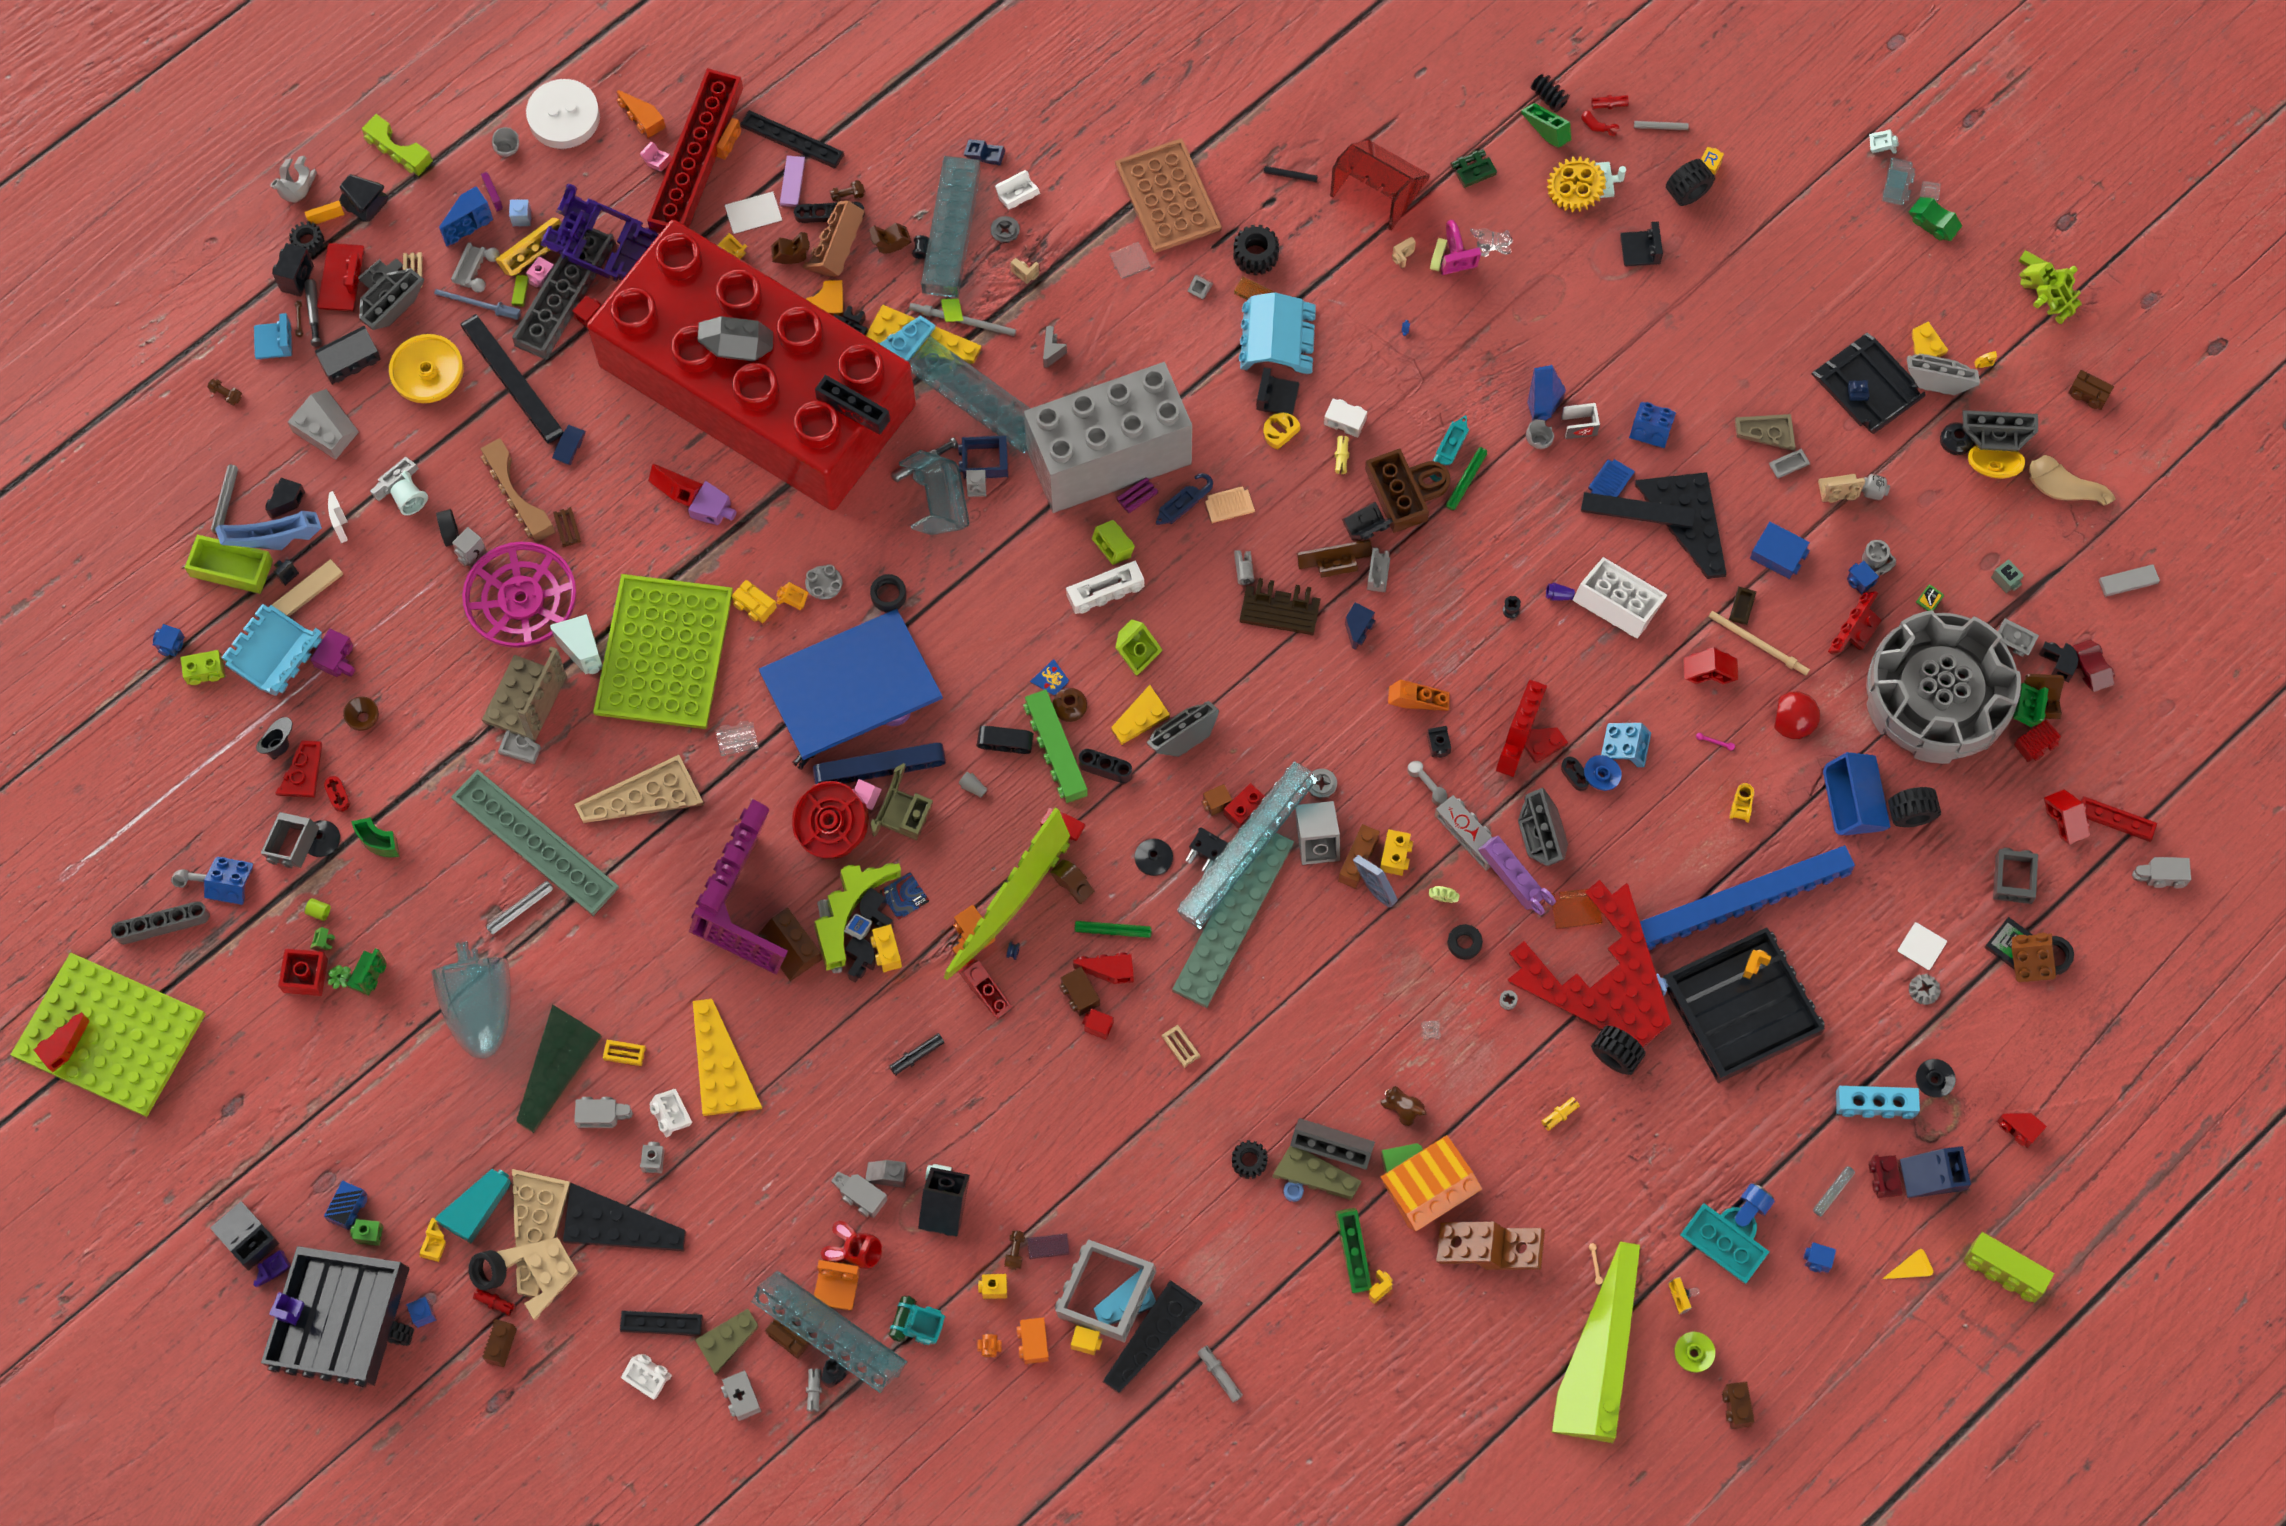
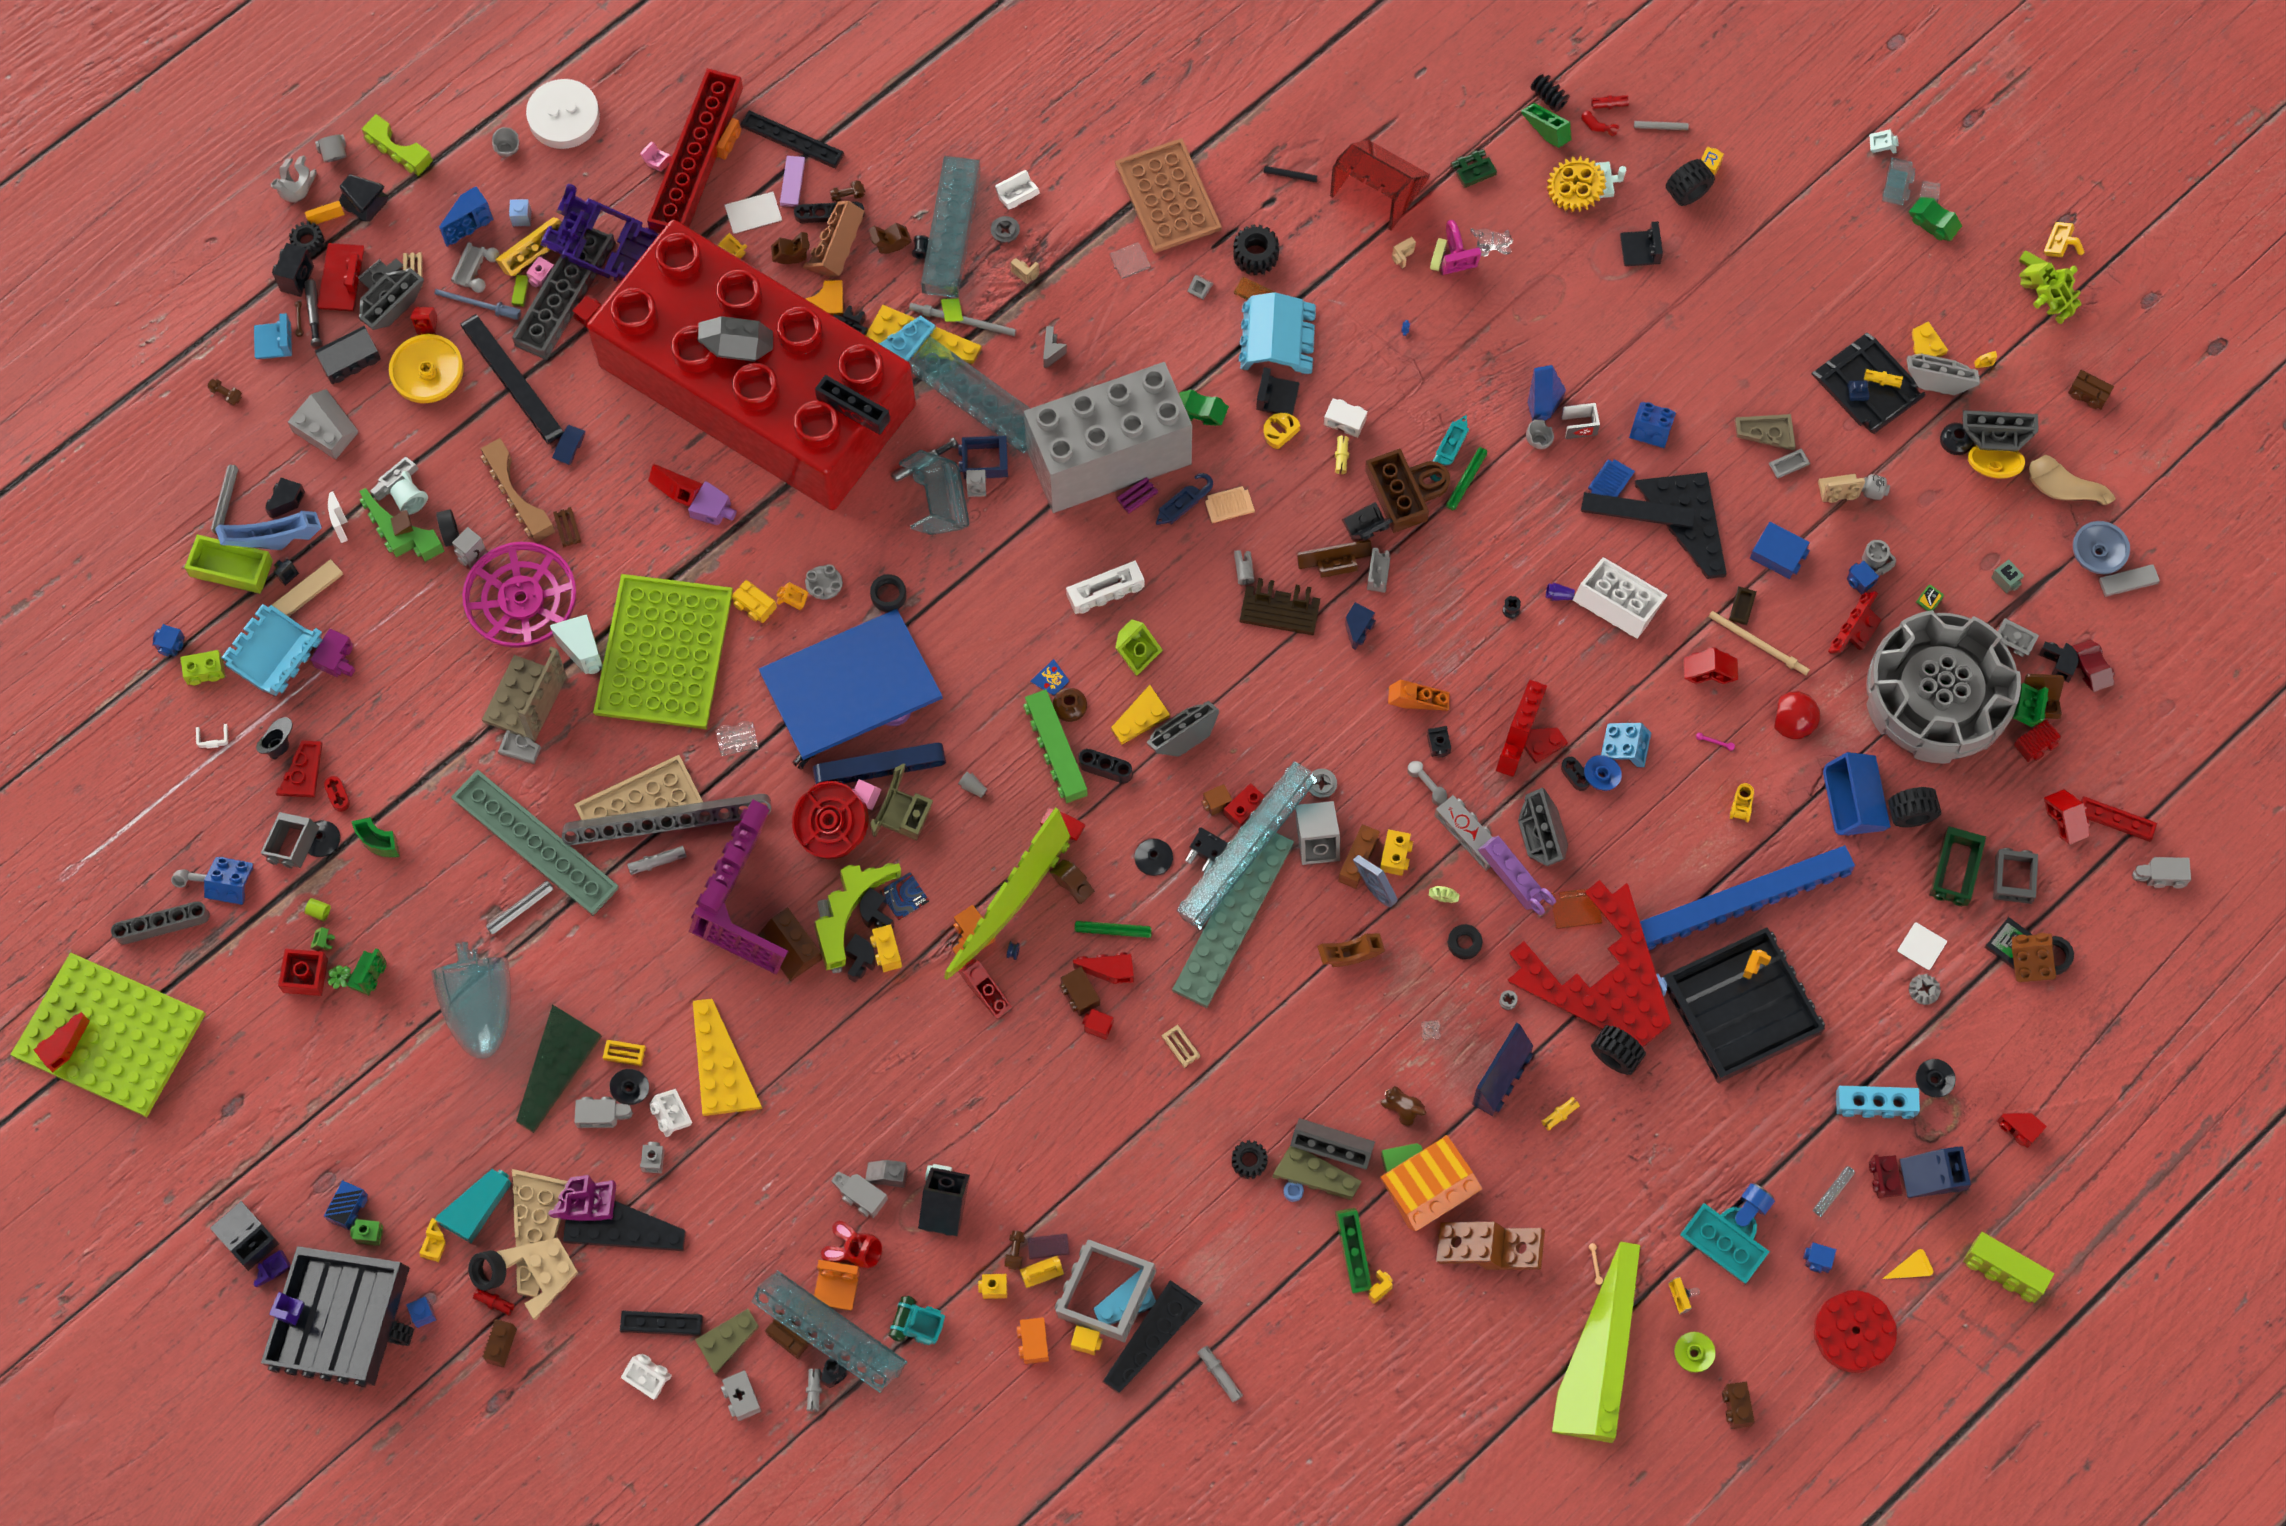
(213, 743): none -> white piece
(332, 148): none -> light grey piece
(355, 708): reddish brown piece -> none
(401, 523): none -> reddish brown slope
(422, 541): none -> bright green arch
(424, 320): none -> red slope
(492, 191): magenta tile -> none
(585, 1200): none -> magenta slope
(629, 1079): none -> black dish
(644, 114): orange slope -> none
(656, 817): none -> dark grey beam
(656, 860): none -> light grey pin
(858, 926): slope -> none
(916, 1054): black pin -> none
(985, 153): dark blue slope -> none
(989, 1345): orange gear -> none
(1005, 739): black beam -> none
(1042, 1271): none -> yellow hinge
(1113, 542): lime brick -> none
(1204, 408): none -> green brick
(1351, 952): none -> dark orange arch
(1503, 1071): none -> dark blue slope
(1855, 1351): none -> red piece
(1883, 378): none -> yellow pin
(1976, 844): none -> dark green piece
(2060, 238): none -> yellow plate
(2107, 540): none -> sand blue dish

